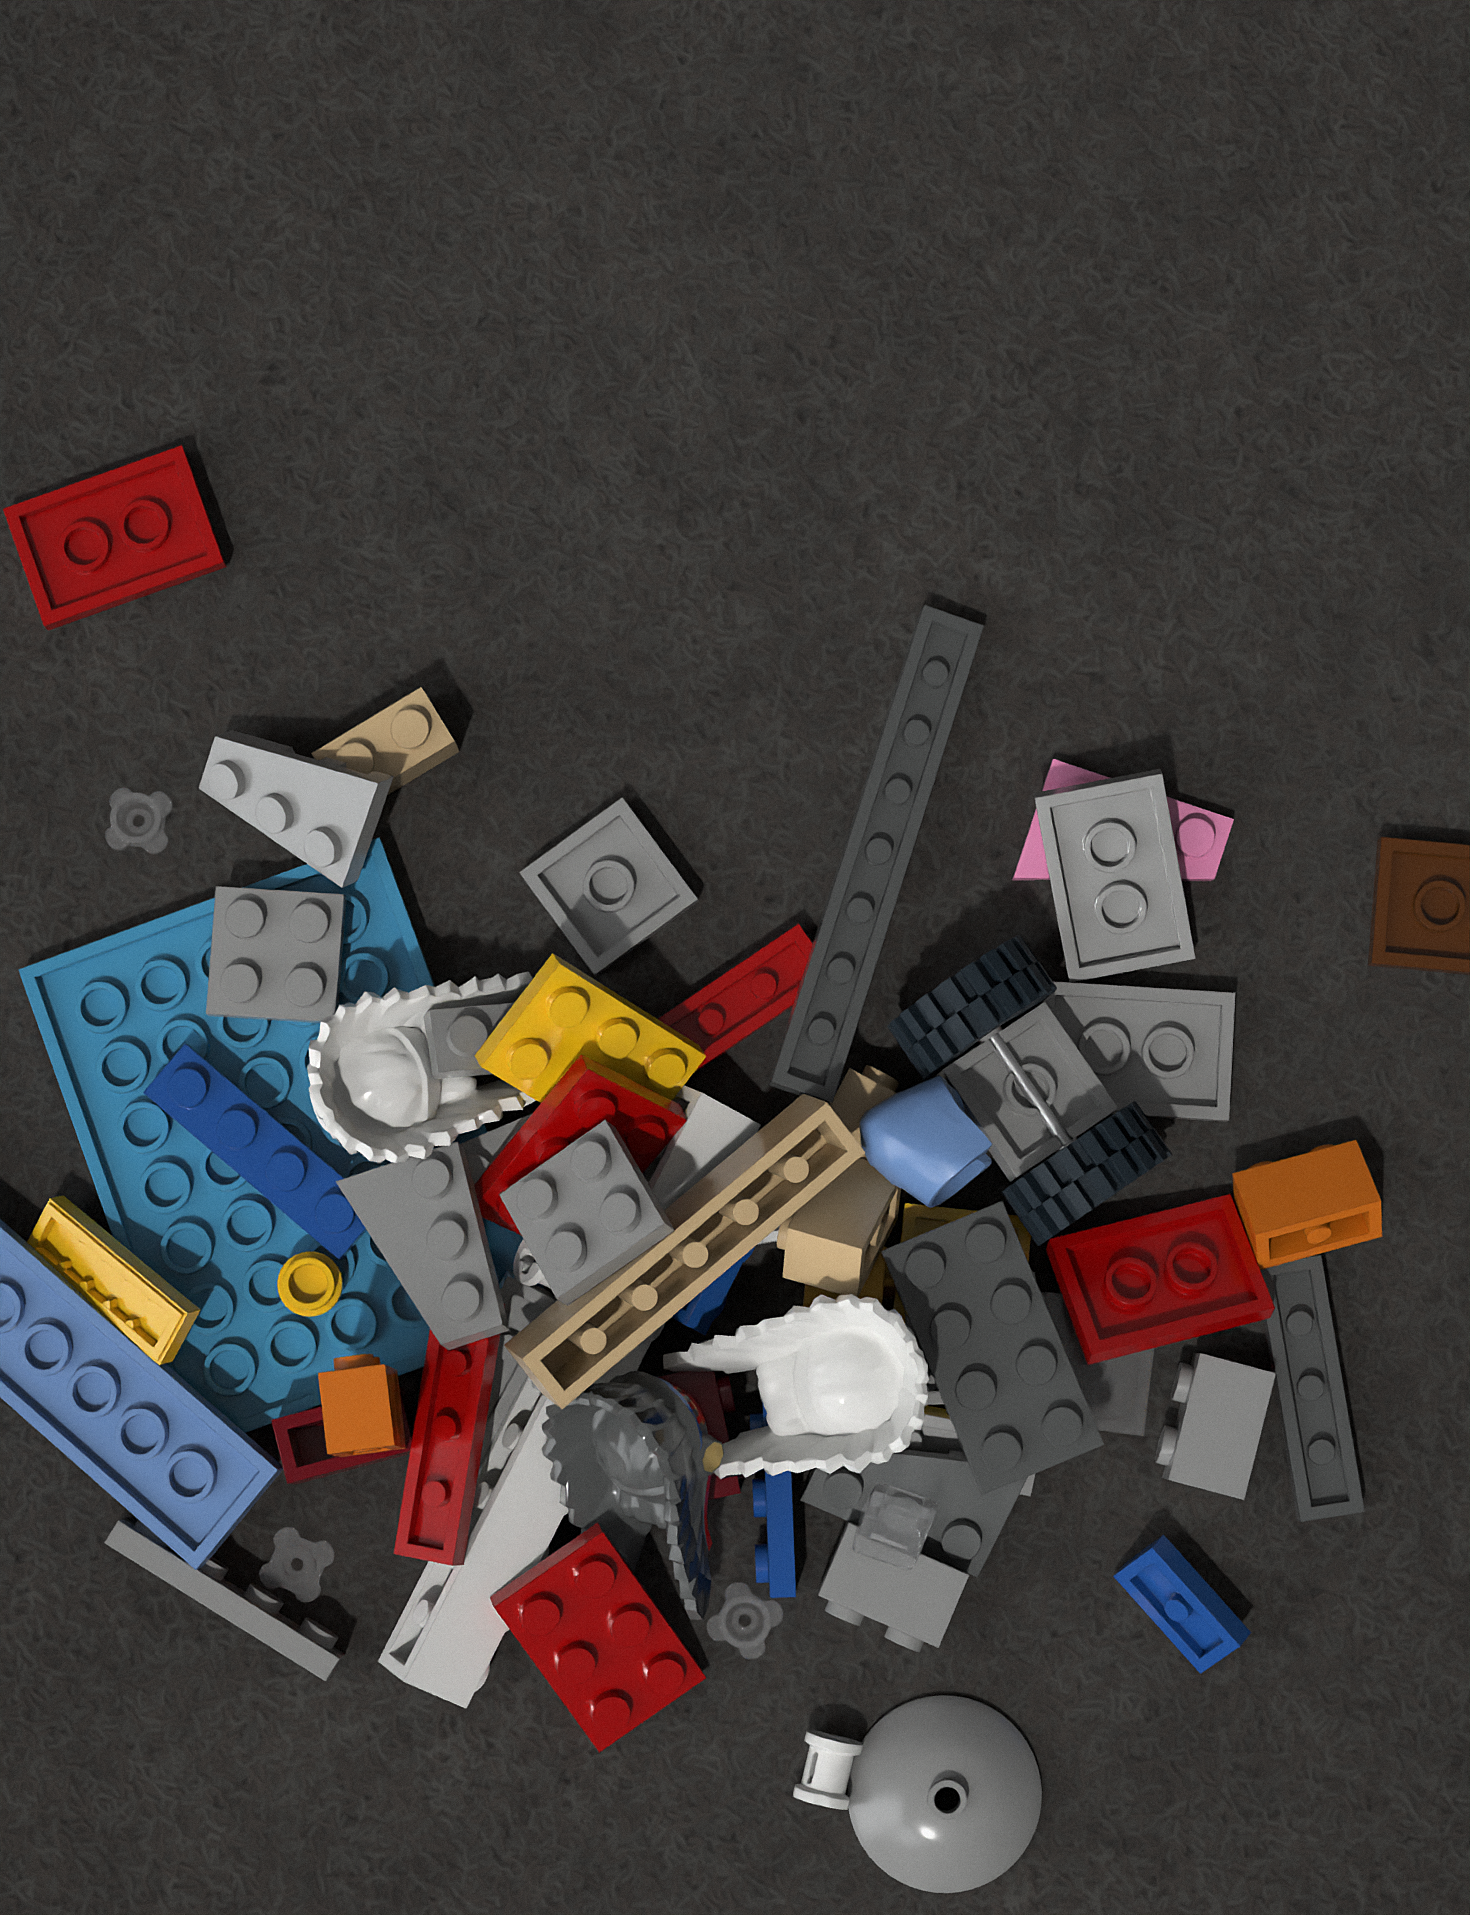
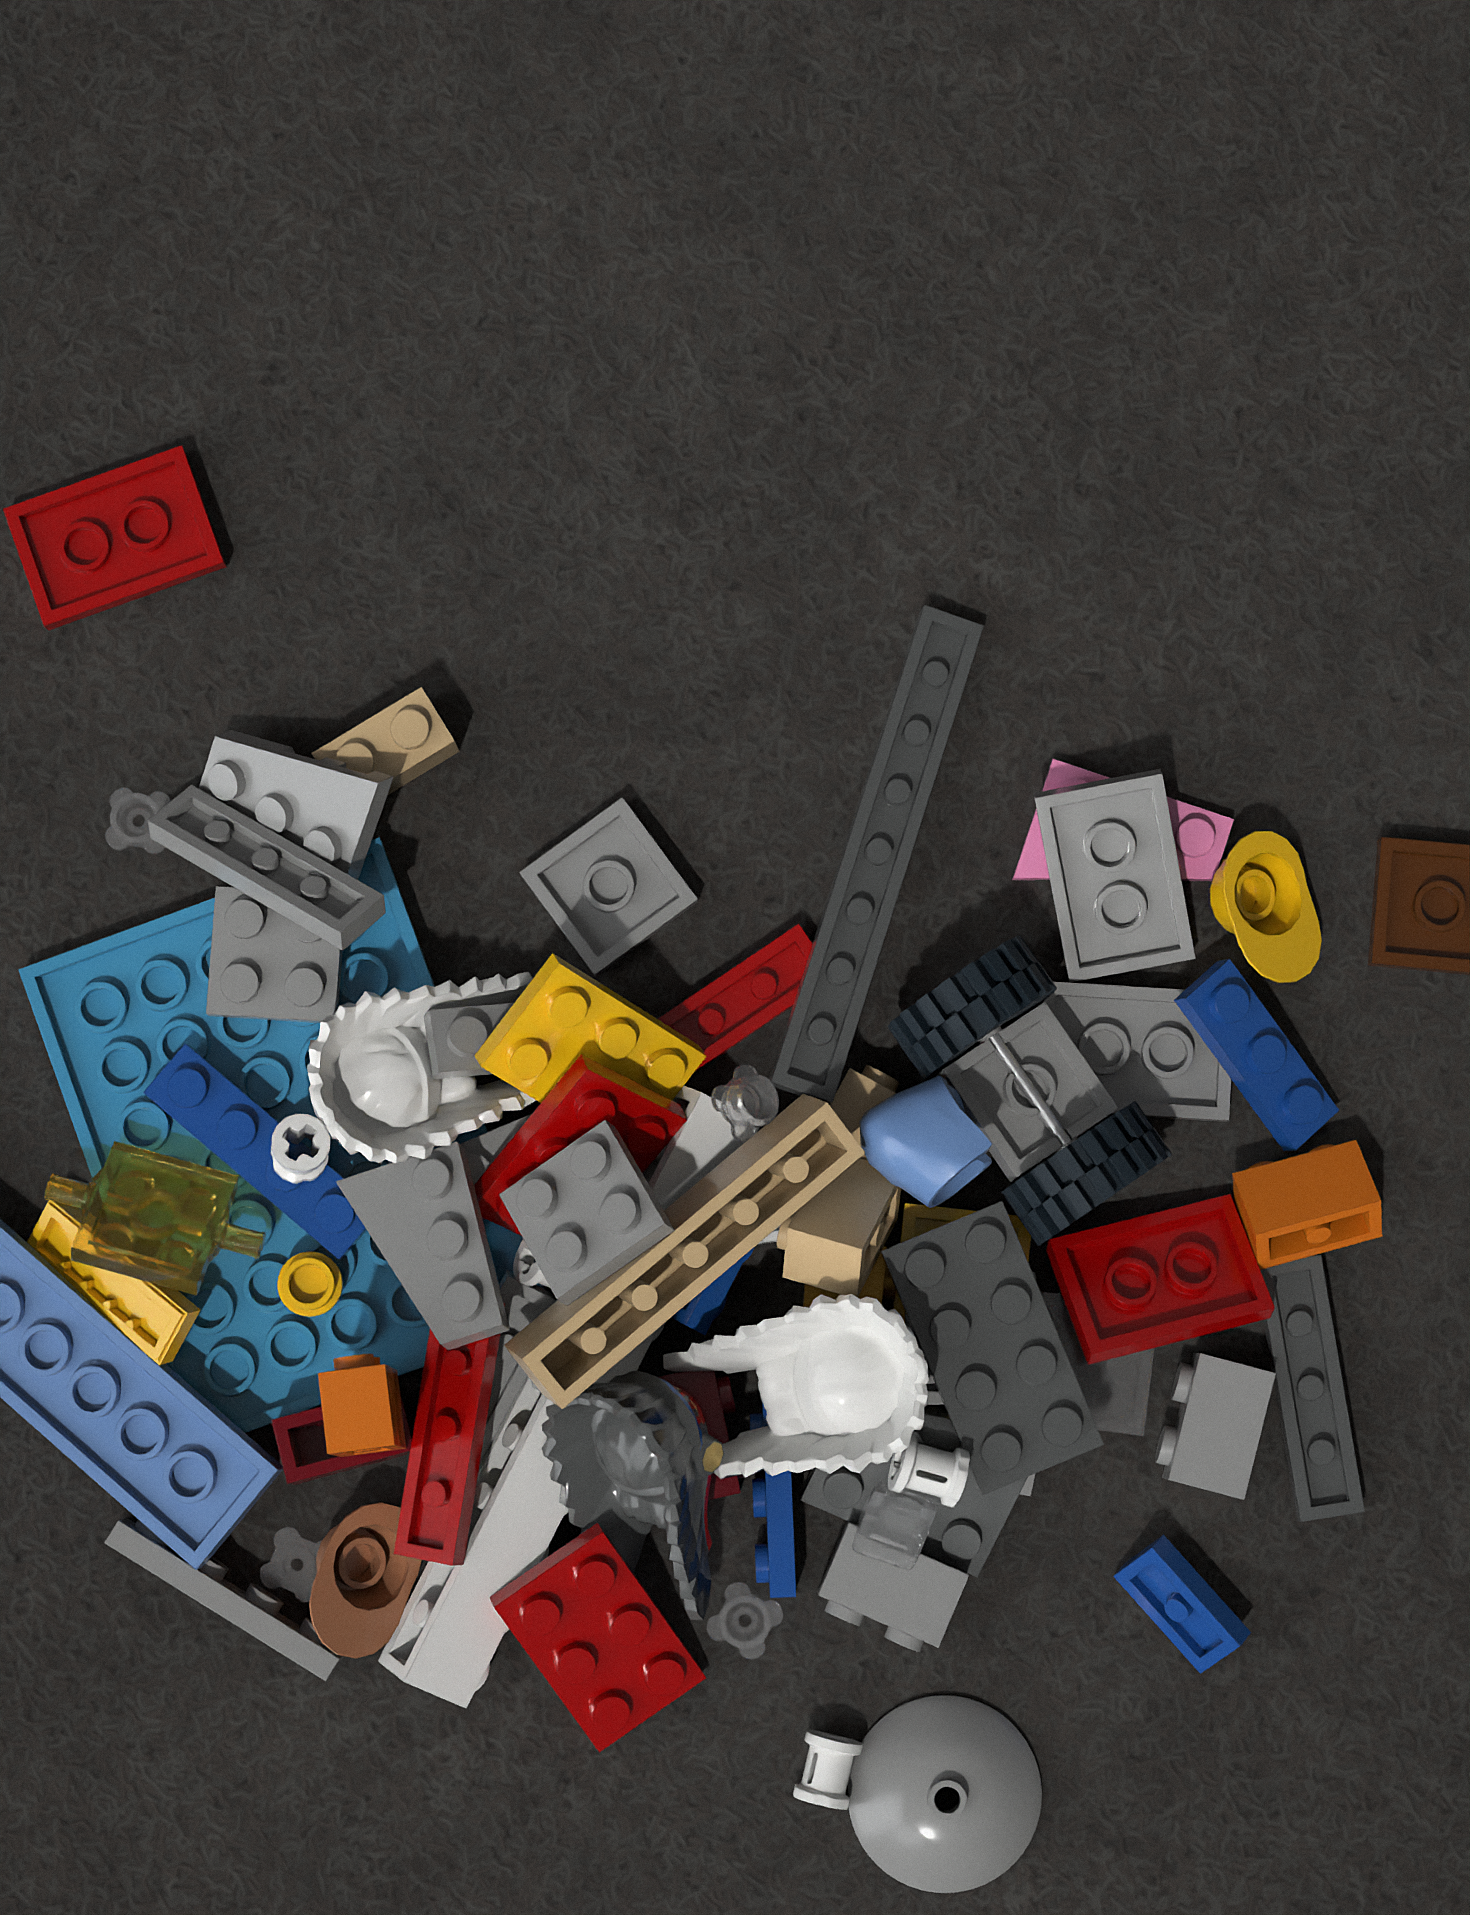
(154, 1217): none -> clear yellow plate
(267, 867): none -> light grey plate
(295, 1129): none -> white bush
(361, 1582): none -> nougat piece
(759, 1099): none -> clear plate
(930, 1471): none -> white bush
(1256, 1055): none -> blue plate
(1268, 906): none -> yellow piece

